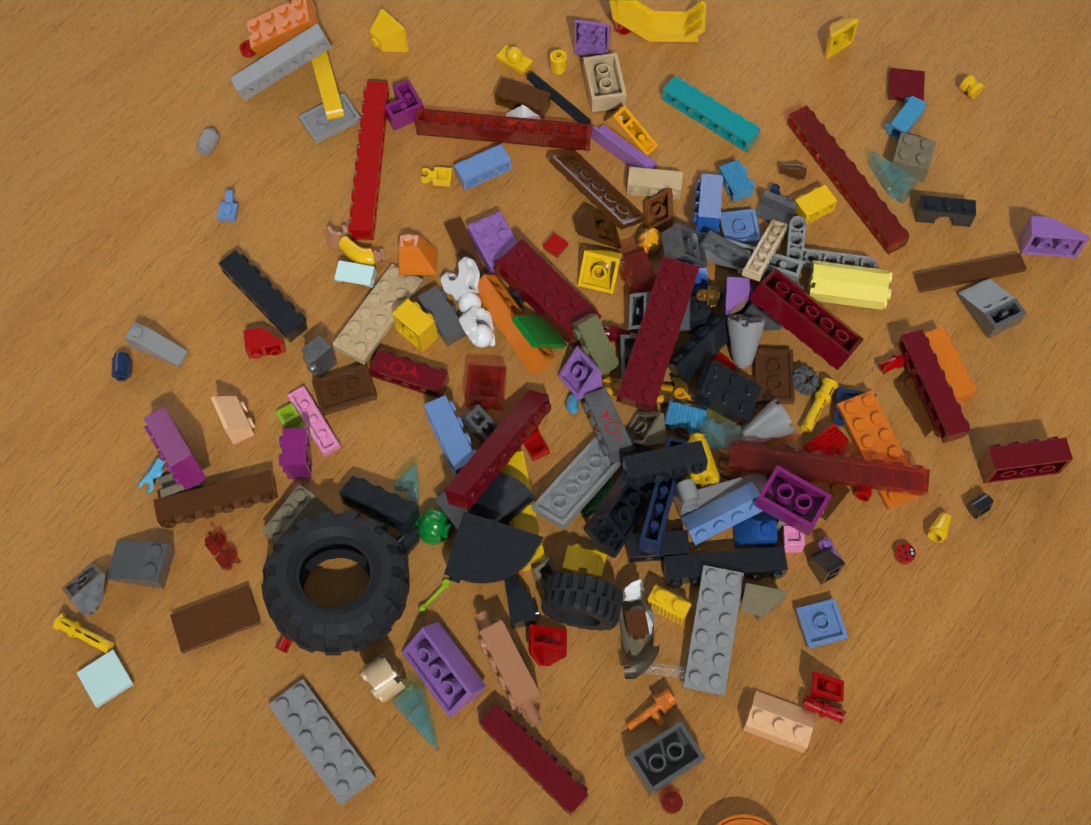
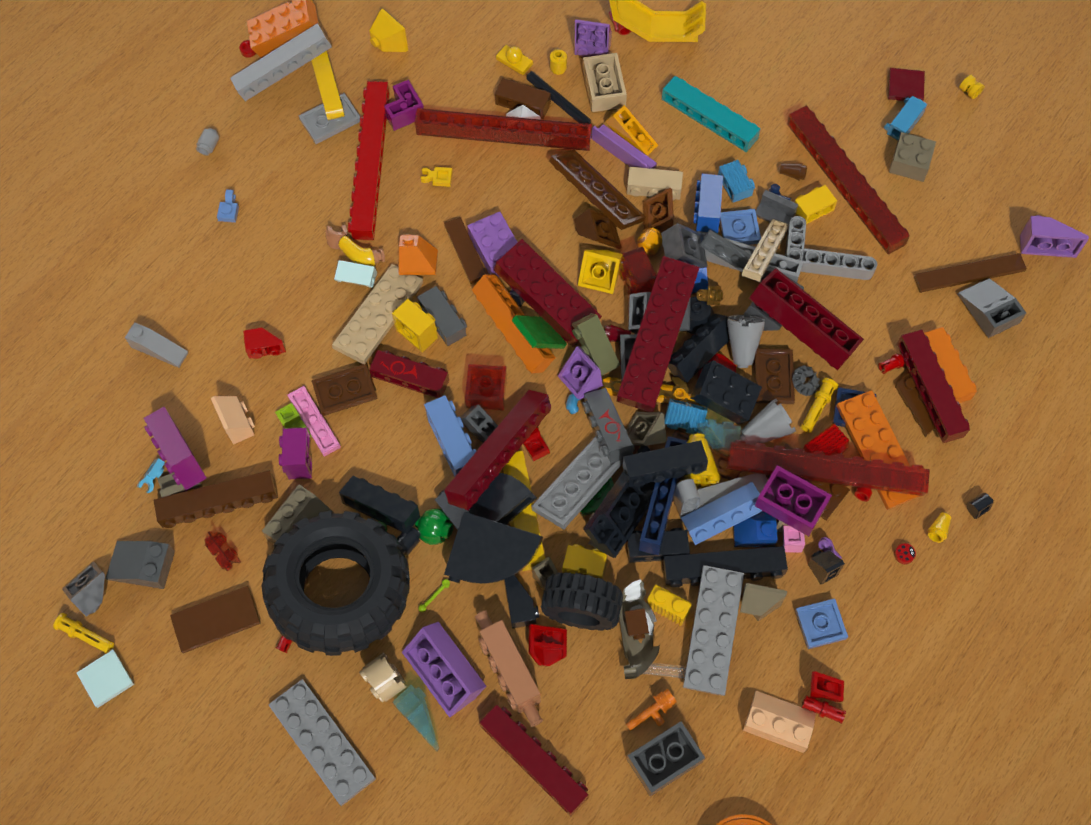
(121, 366): dark blue brick -> none
(263, 296): black brick -> none
(318, 356): flat silver brick -> none
(410, 483): clear light blue slope -> none
(474, 320): white piece -> none
(483, 167): medium blue brick -> none
(555, 245): red tile -> none
(667, 806): clear red tile -> none
(736, 296): medium lavender slope -> none
(840, 35): yellow slope -> none
(849, 285): light yellow brick -> none
(892, 178): clear light blue slope -> none
(933, 207): black arch -> none
(1025, 459): dark red brick -> none

